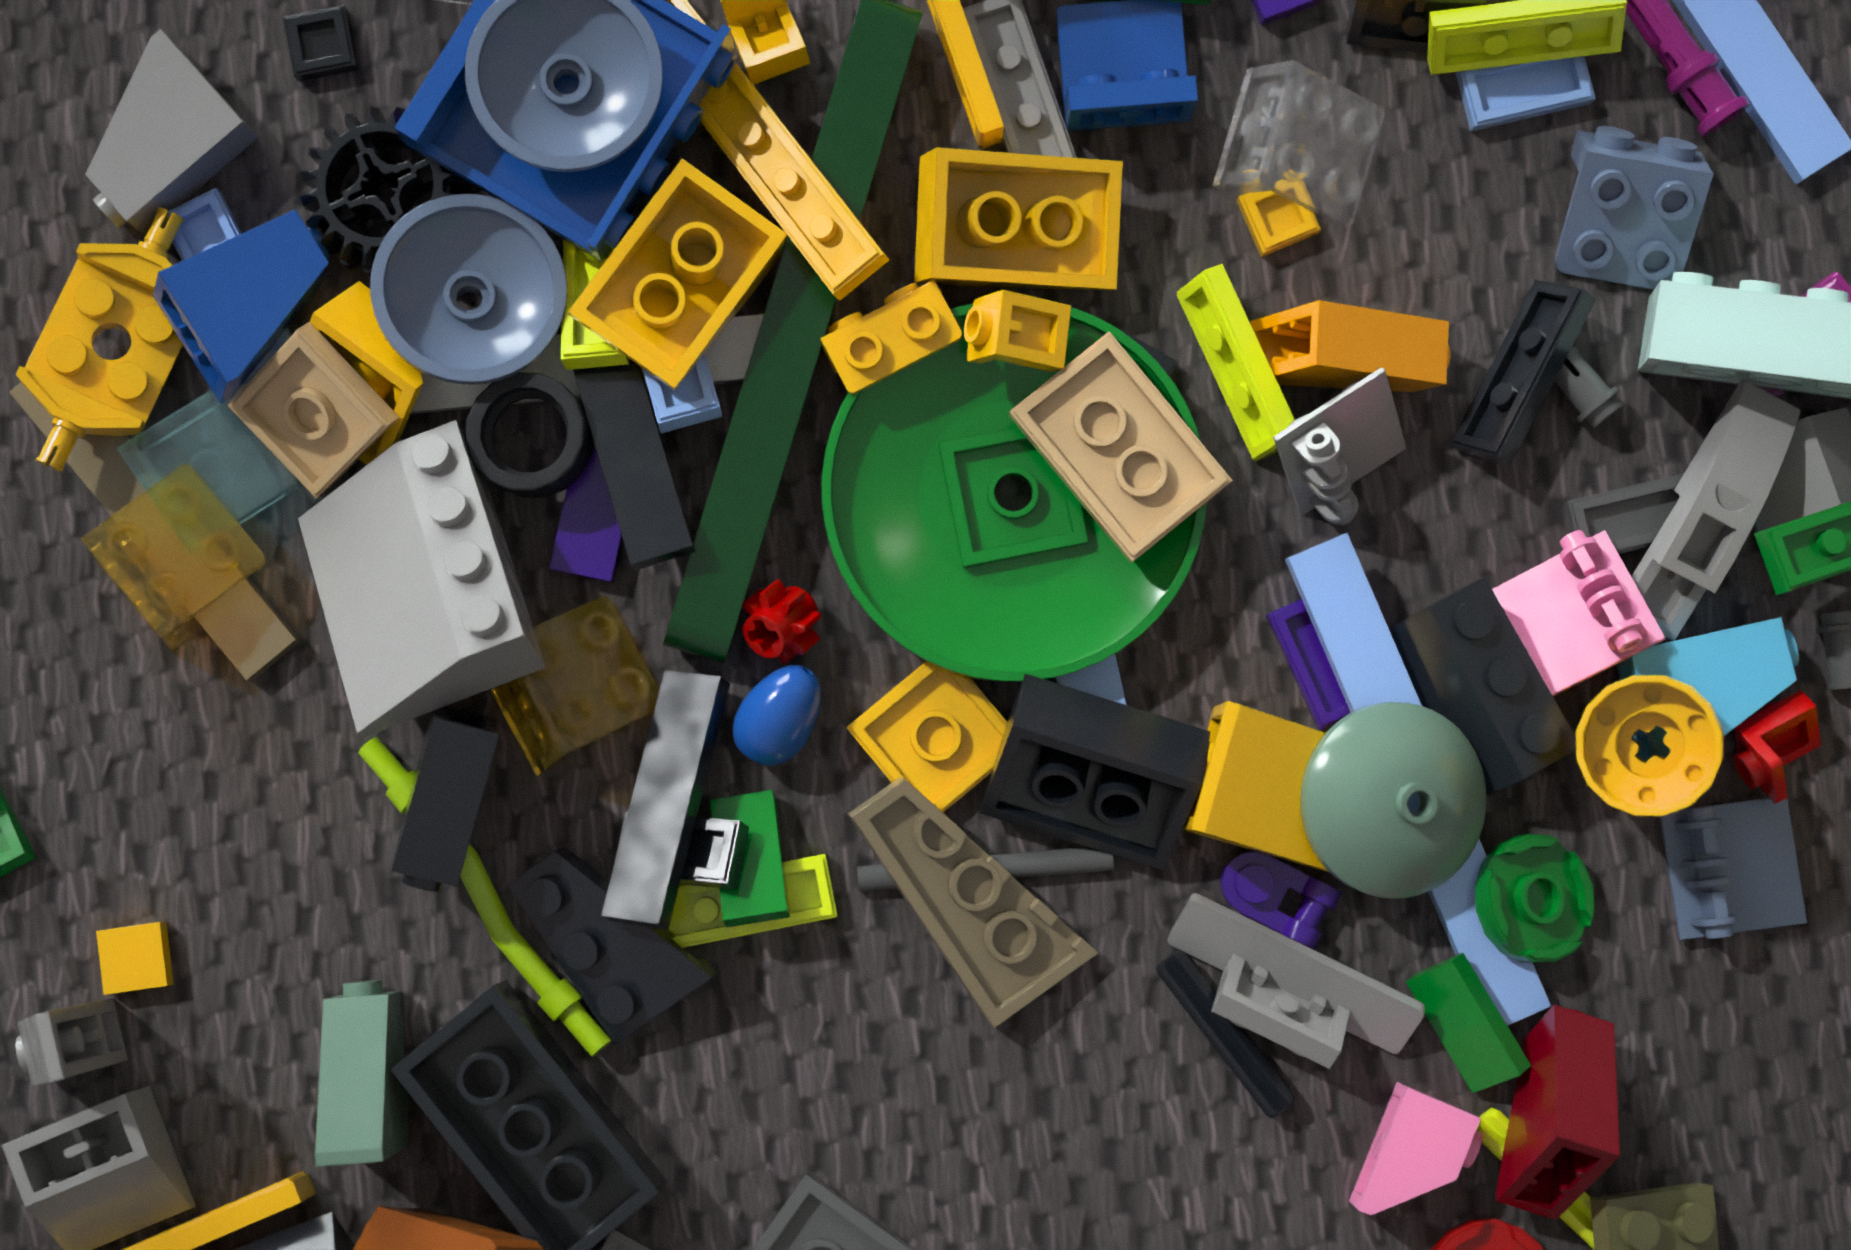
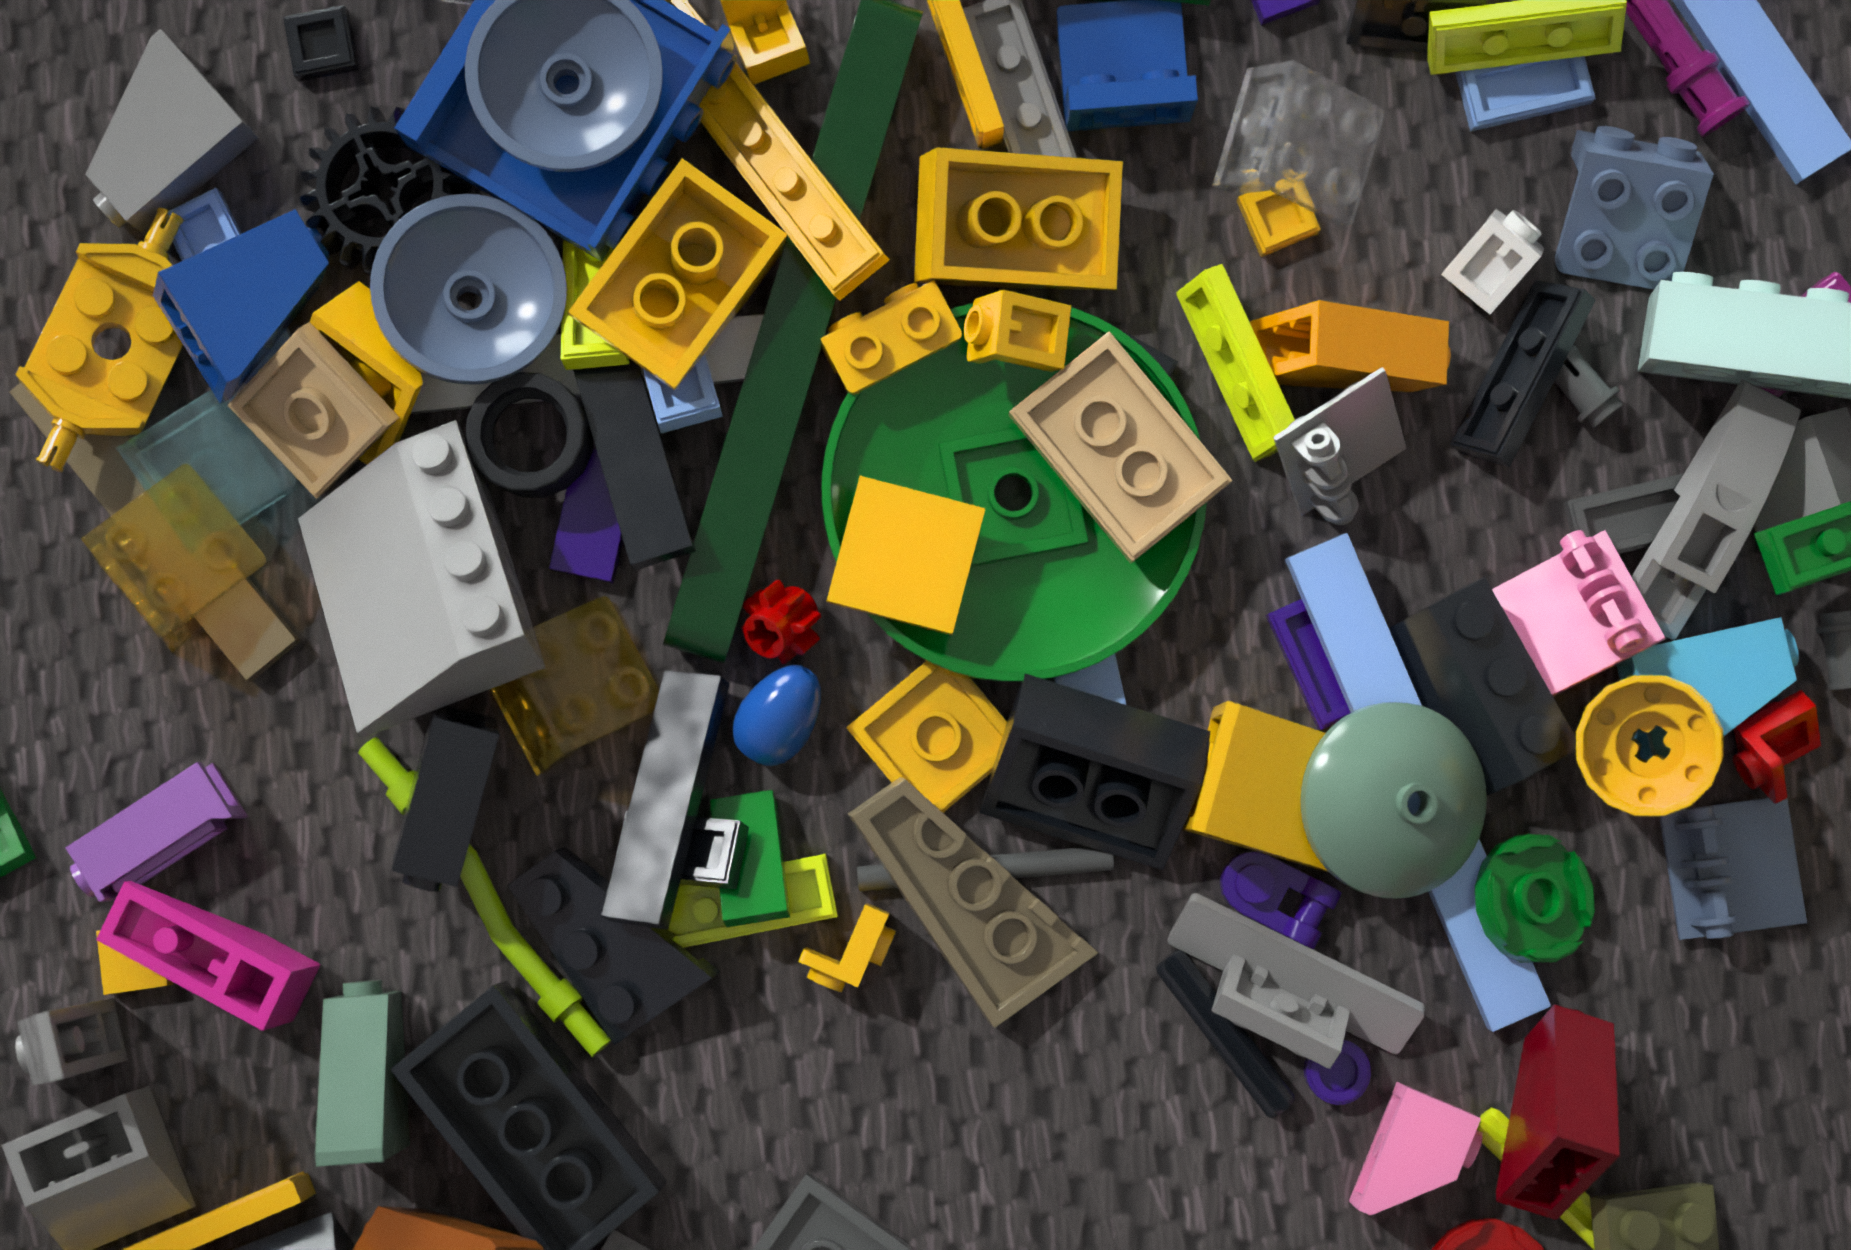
(154, 832): none -> medium lavender window
(210, 955): none -> dark pink slope
(867, 944): none -> yellow bracket
(905, 555): none -> yellow tile
(1344, 1080): none -> dark purple tile
(1468, 1023): green tile -> none
(1495, 259): none -> white bracket

